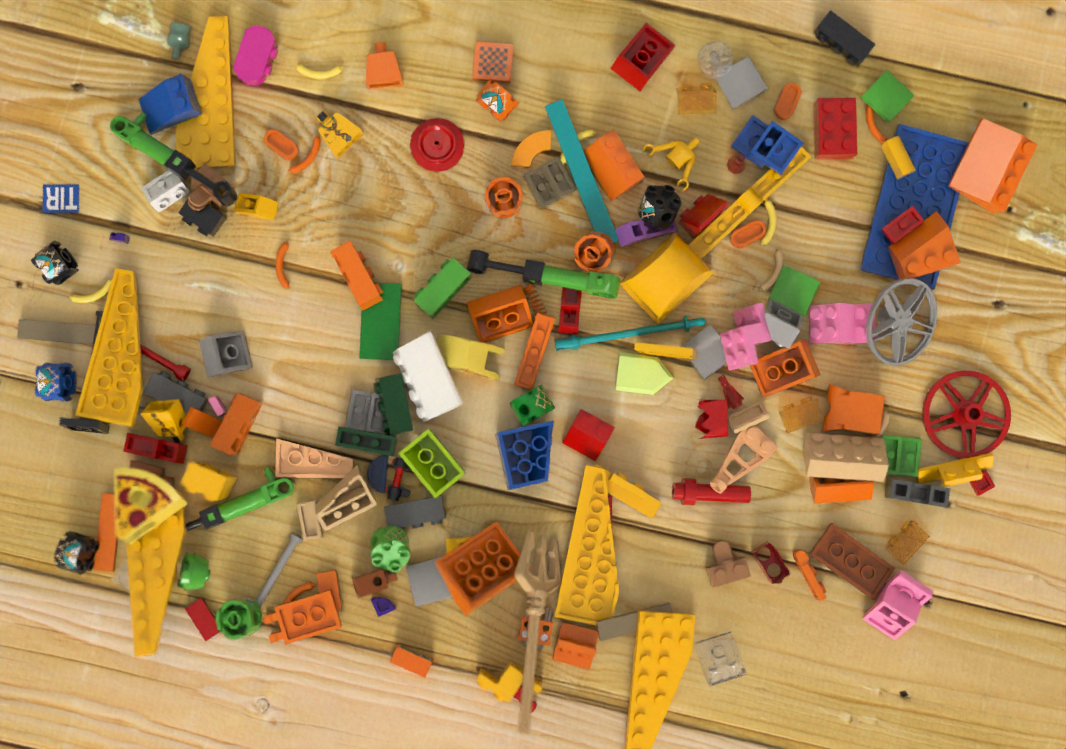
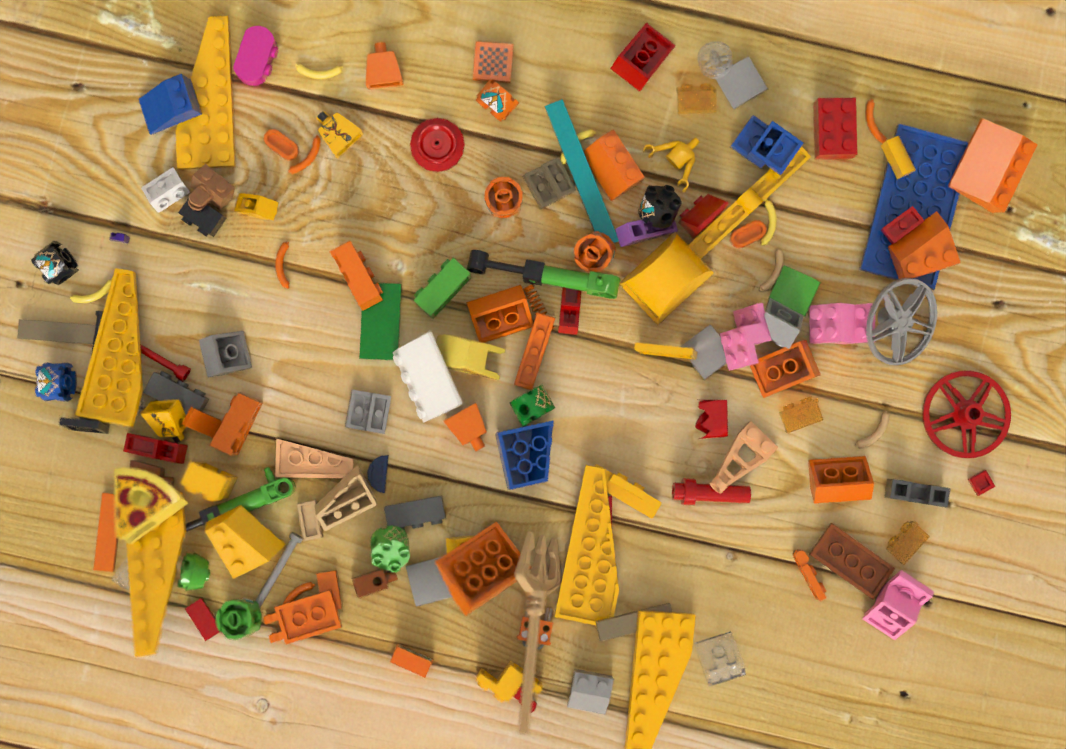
(61, 198): blue sticker -> none
(76, 553): black brick -> none
(172, 159): piece -> none
(178, 38): sand green piece -> none
(218, 406): bright pink tile -> none
(242, 540): none -> yellow wedge
(366, 441): dark green brick -> none
(382, 605): dark purple tile -> none
(393, 404): dark green brick -> none
(395, 490): black piece -> none
(432, 463): lime slope -> none
(468, 426): none -> orange torso
(530, 148): light orange tile -> none
(575, 341): teal bar -> none
(575, 645): orange bracket -> none
(588, 435): red slope -> none
(590, 691): none -> light grey slope
(641, 374): yellowish green tile -> none
(727, 567): medium nougat brick -> none
(732, 396): clear red cone -> none
(736, 164): clear red cone -> none
(748, 417): tan tile -> none
(784, 571): red piece -> none
(787, 101): orange tile -> none
(843, 39): black brick -> none
(845, 457): tan brick -> none
(853, 411): orange piece -> none
(887, 96): bright green slope -> none
(902, 455): bright green slope -> none
(956, 471): yellow bracket -> none

